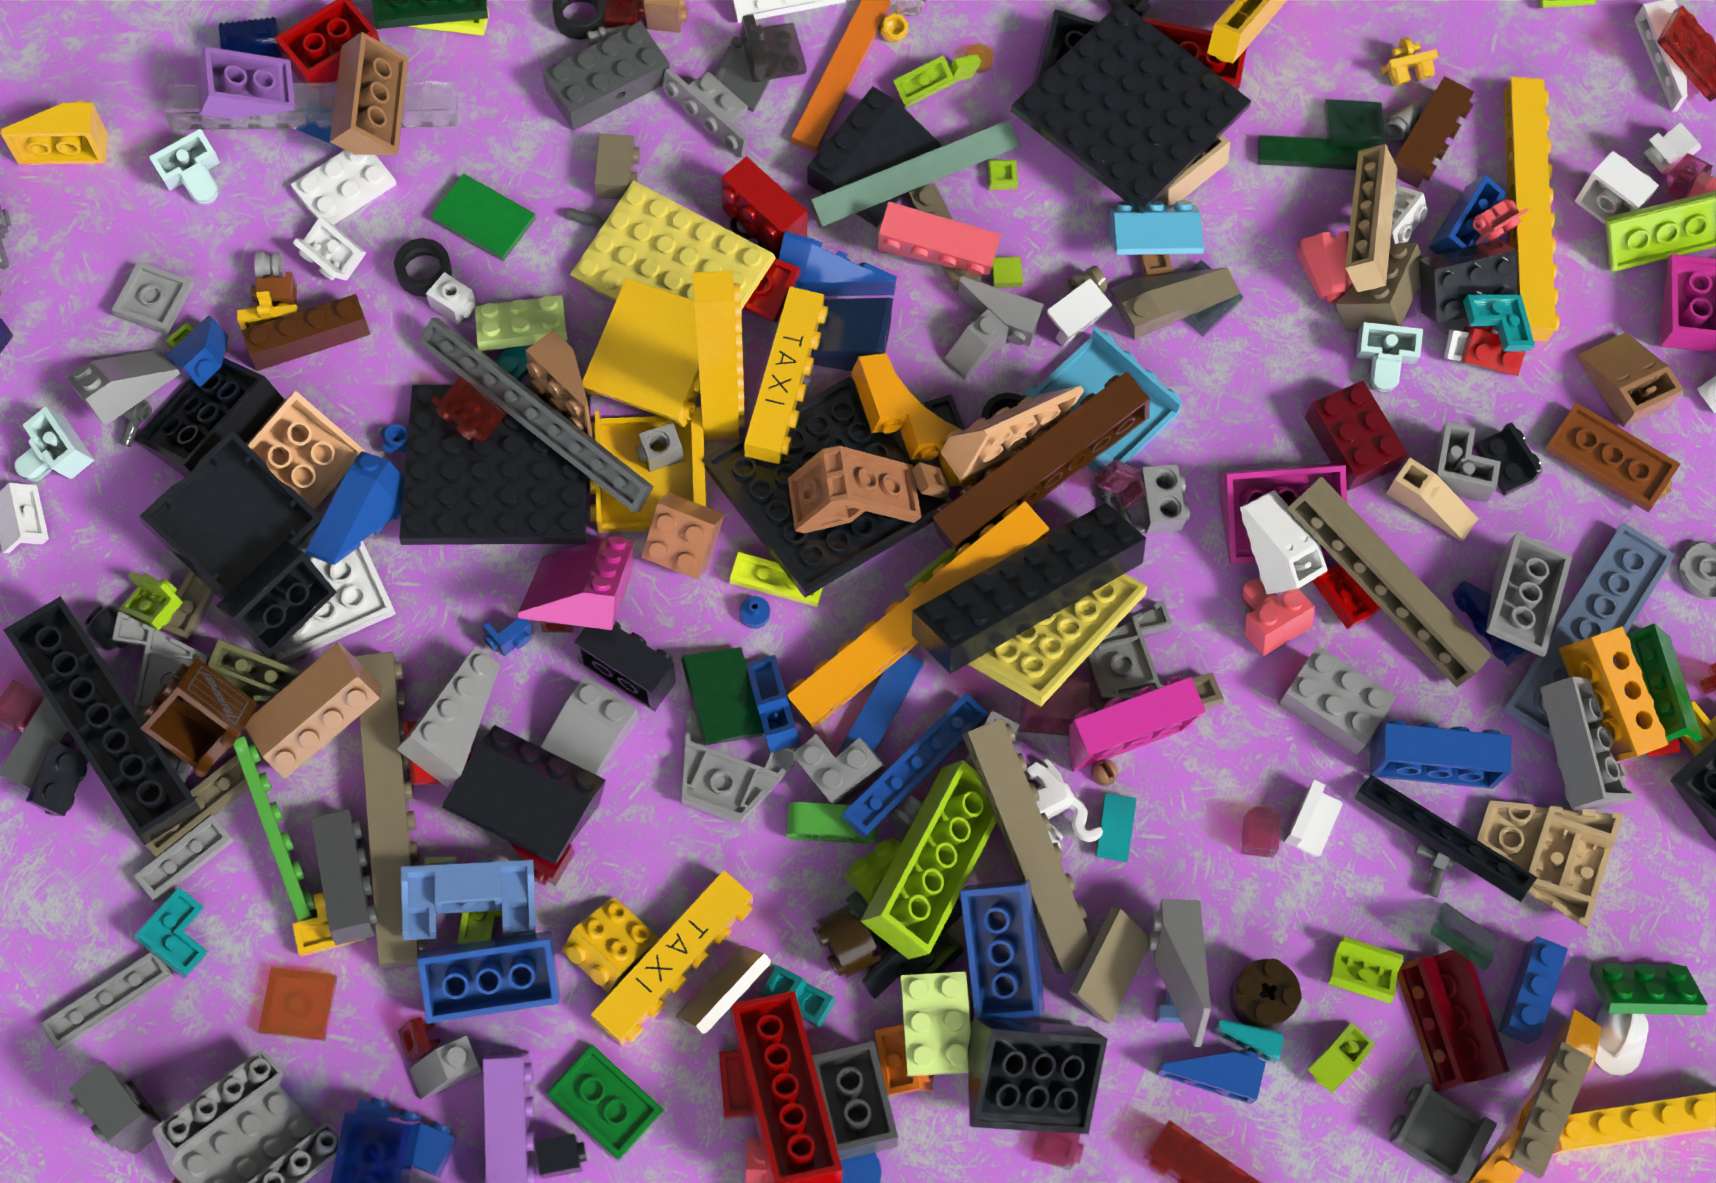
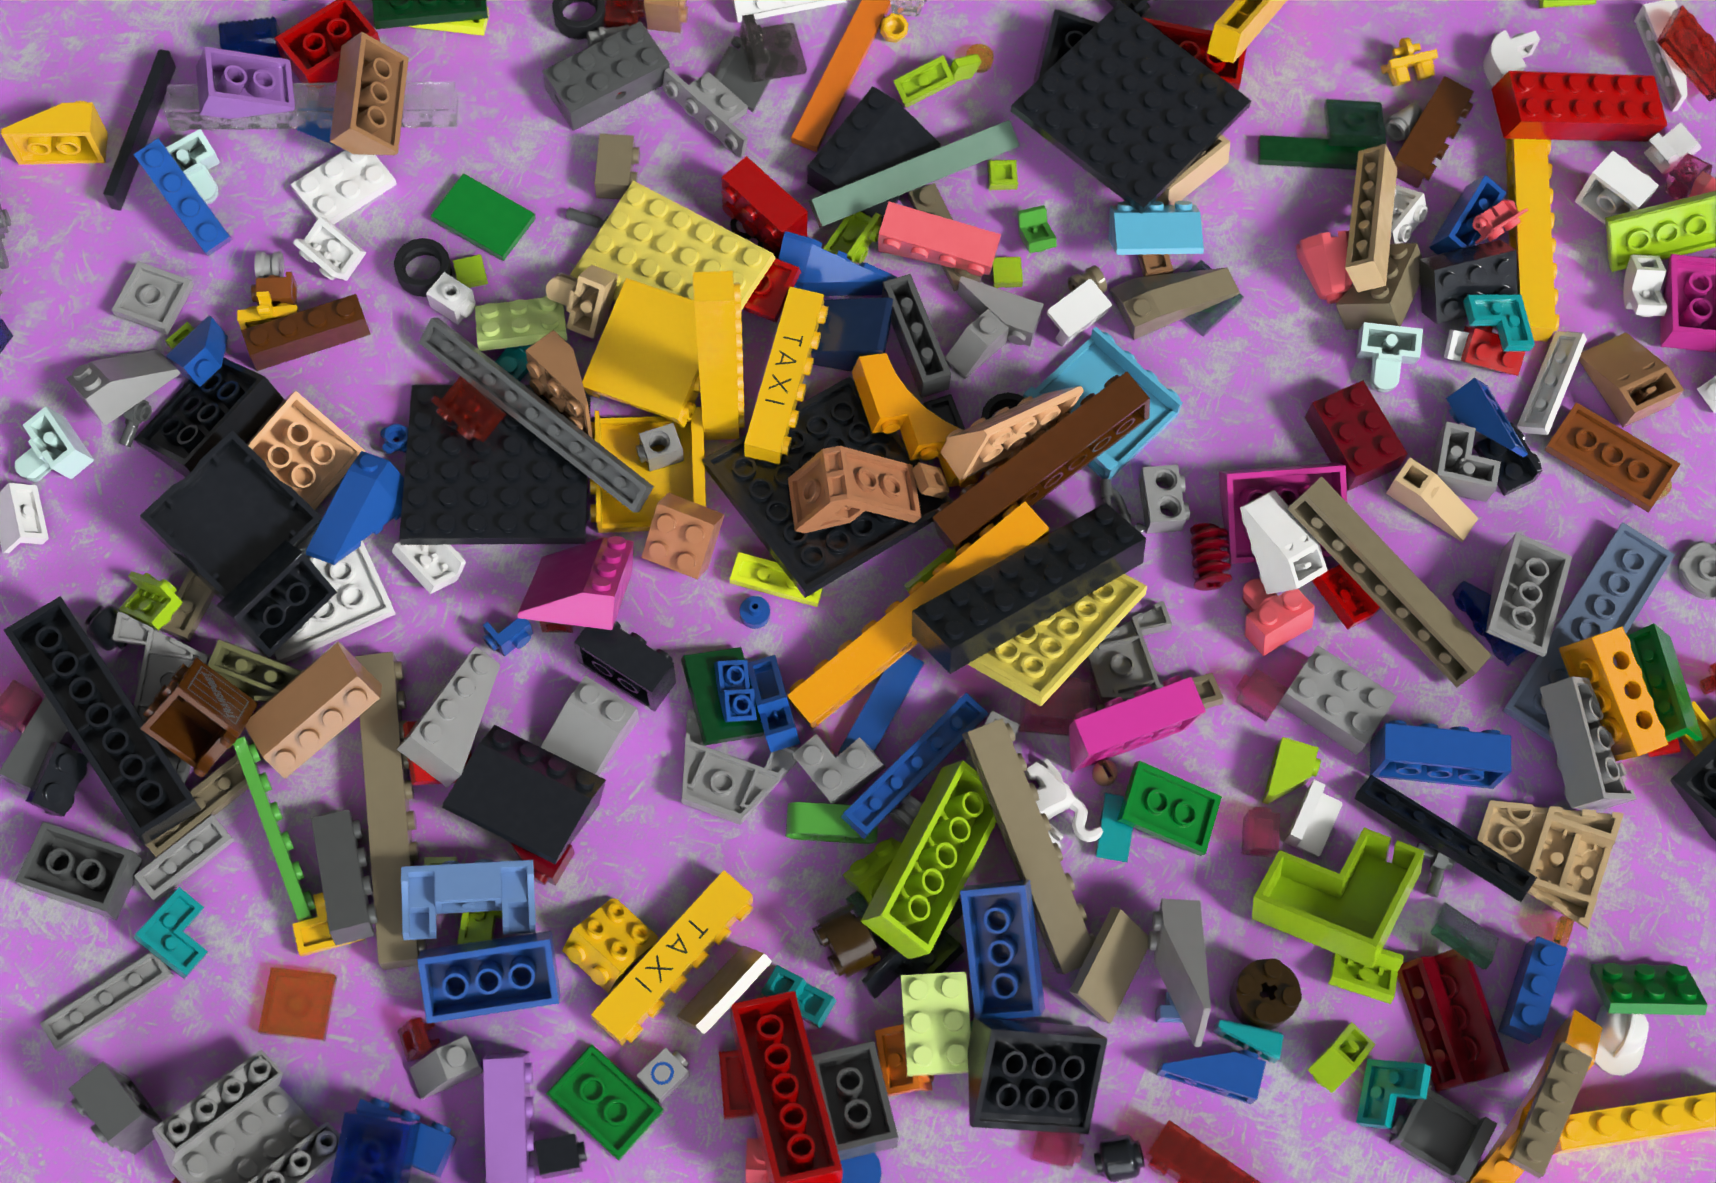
(79, 870): none -> dark grey brick
(139, 129): none -> black tile
(183, 197): none -> blue brick
(431, 564): none -> white bracket
(470, 271): none -> lime tile
(586, 298): none -> tan brick
(664, 1074): none -> light grey brick
(734, 691): none -> blue slope
(855, 236): none -> lime bracket
(917, 336): none -> dark grey brick
(1035, 229): none -> bright green bracket
(1119, 1158): none -> black head
(1123, 481): clear pink bracket -> none
(1169, 808): none -> green plate
(1209, 556): none -> dark red piece
(1260, 694): none -> clear pink brick
(1290, 768): none -> lime slope
(1345, 910): none -> lime piece
(1383, 1084): none -> teal plate
(1479, 409): none -> blue slope
(1507, 54): none -> white brick
(1551, 382): none -> white plate
(1562, 931): none -> clear yellow tile
(1578, 106): none -> red brick
(1643, 286): none -> white brick

